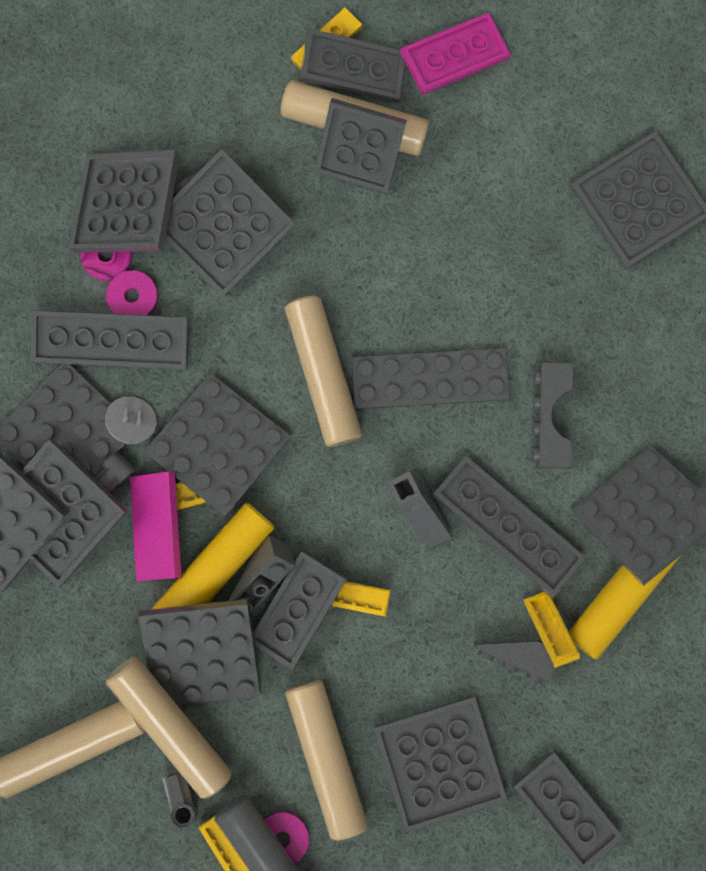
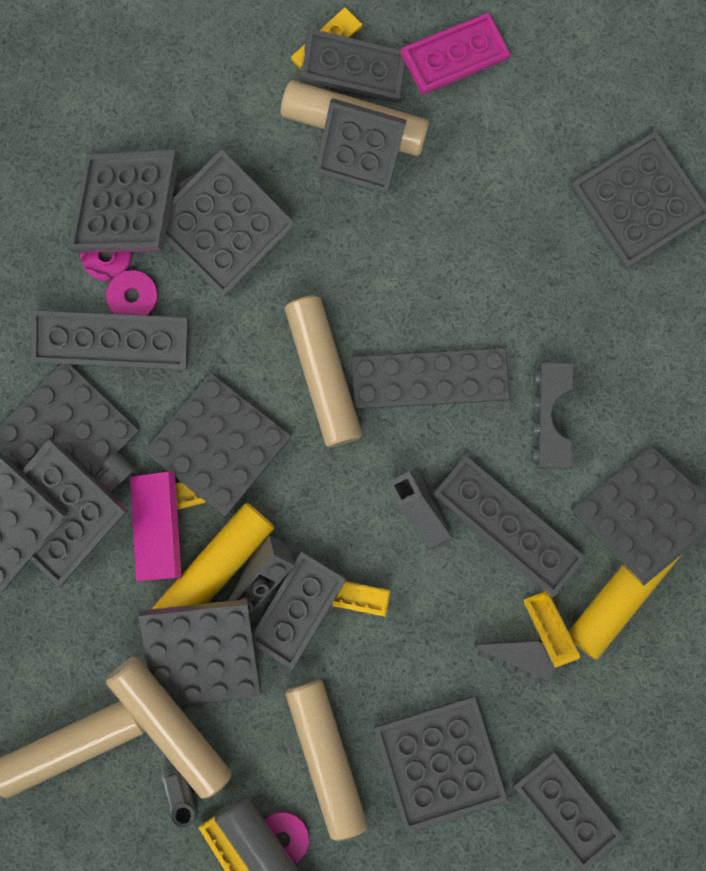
(130, 420): light grey piece -> none

